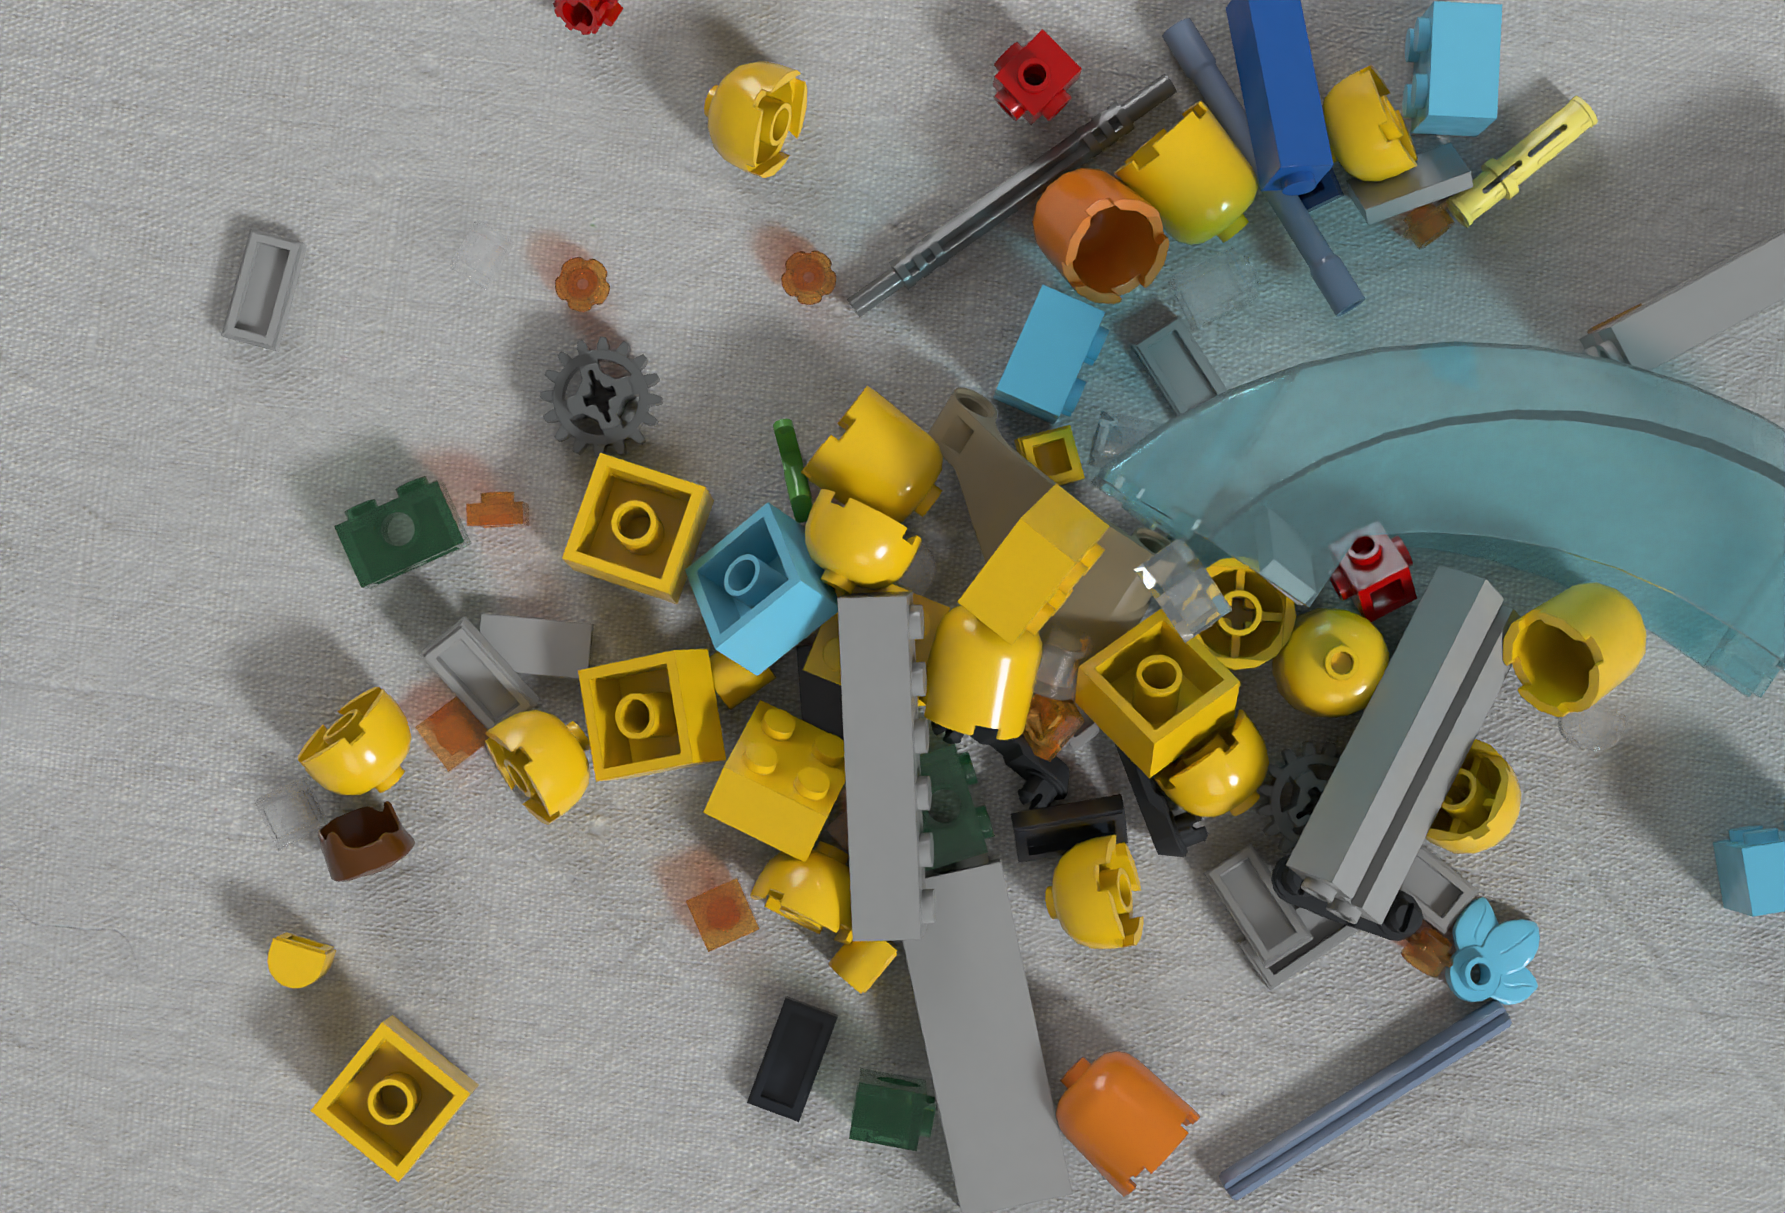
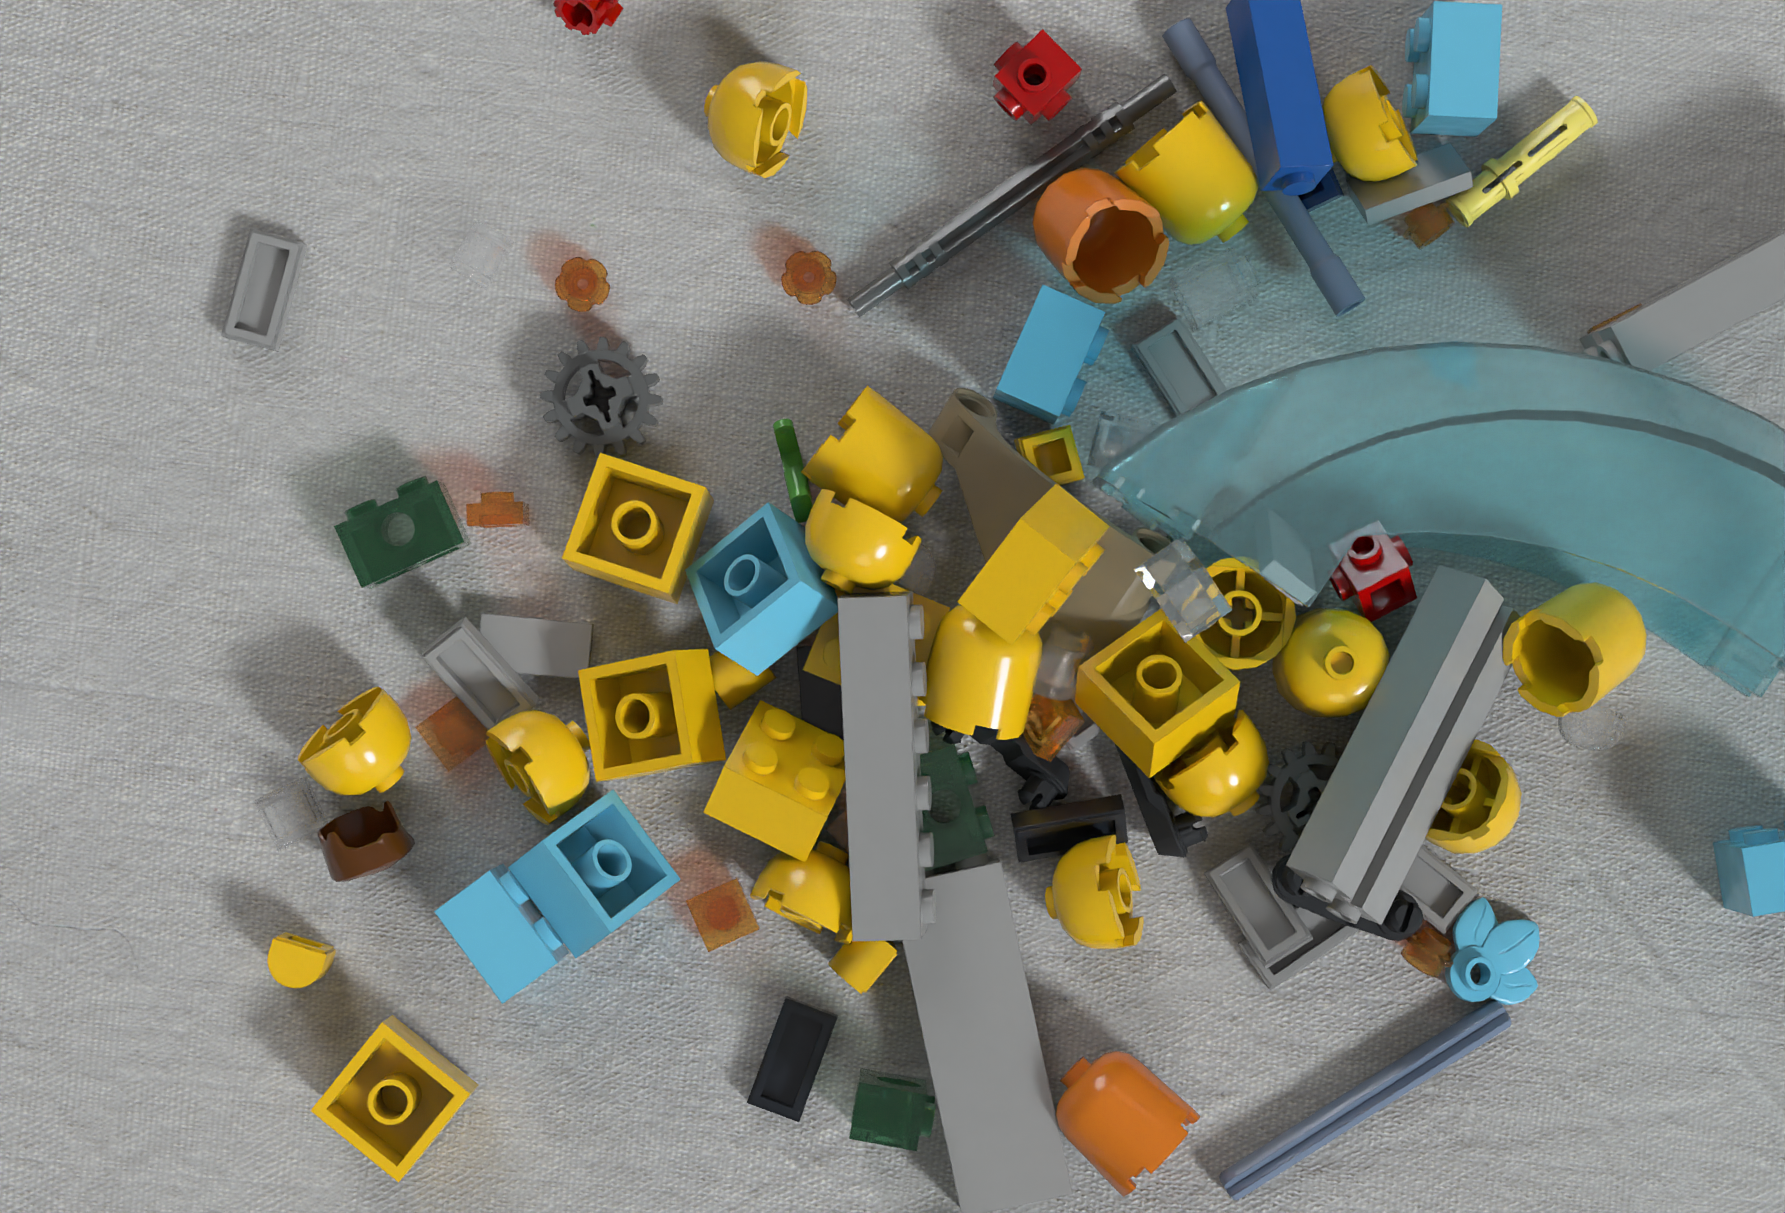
(502, 932): none -> medium azure brick
(594, 873): none -> medium azure brick

